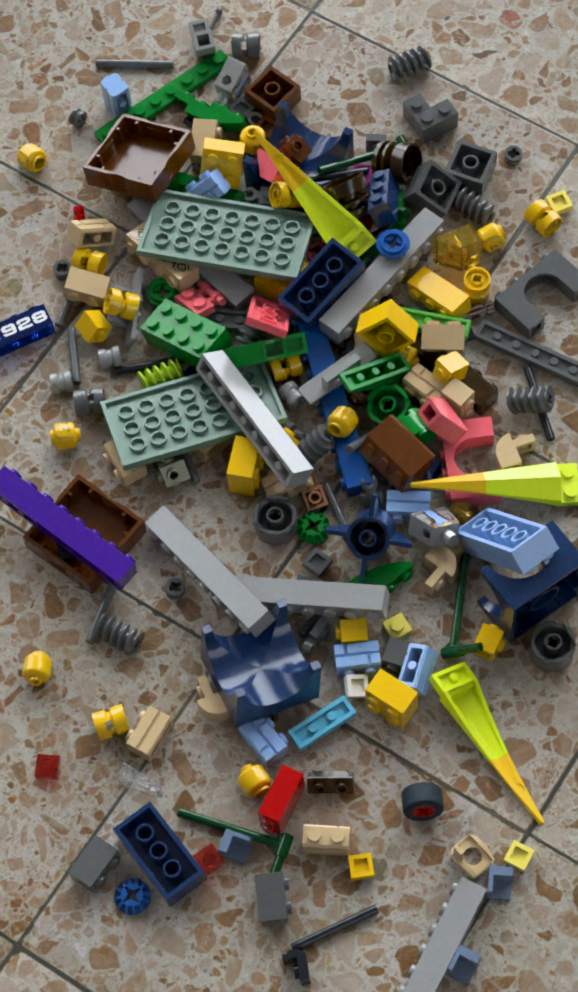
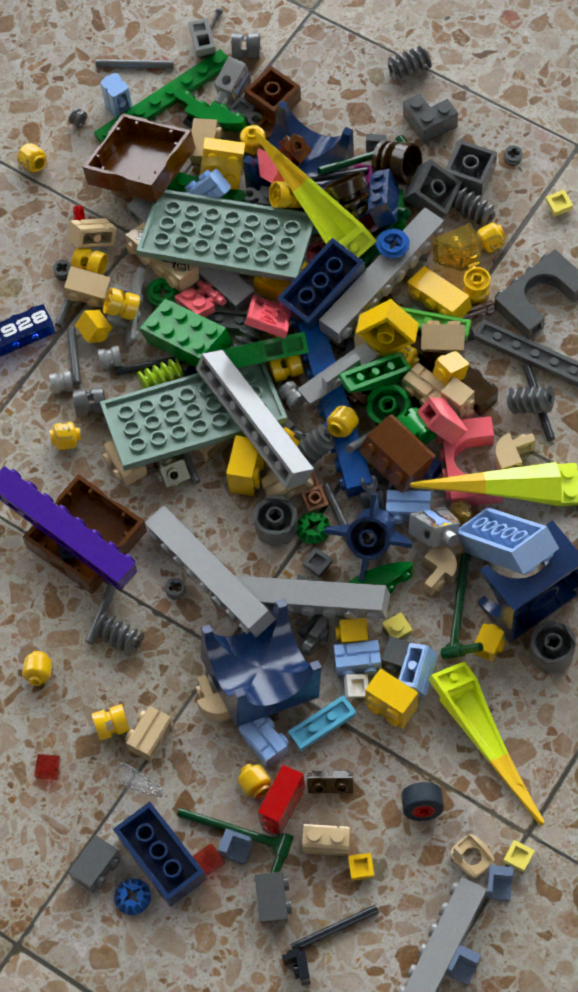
(543, 218): yellow wheel -> none

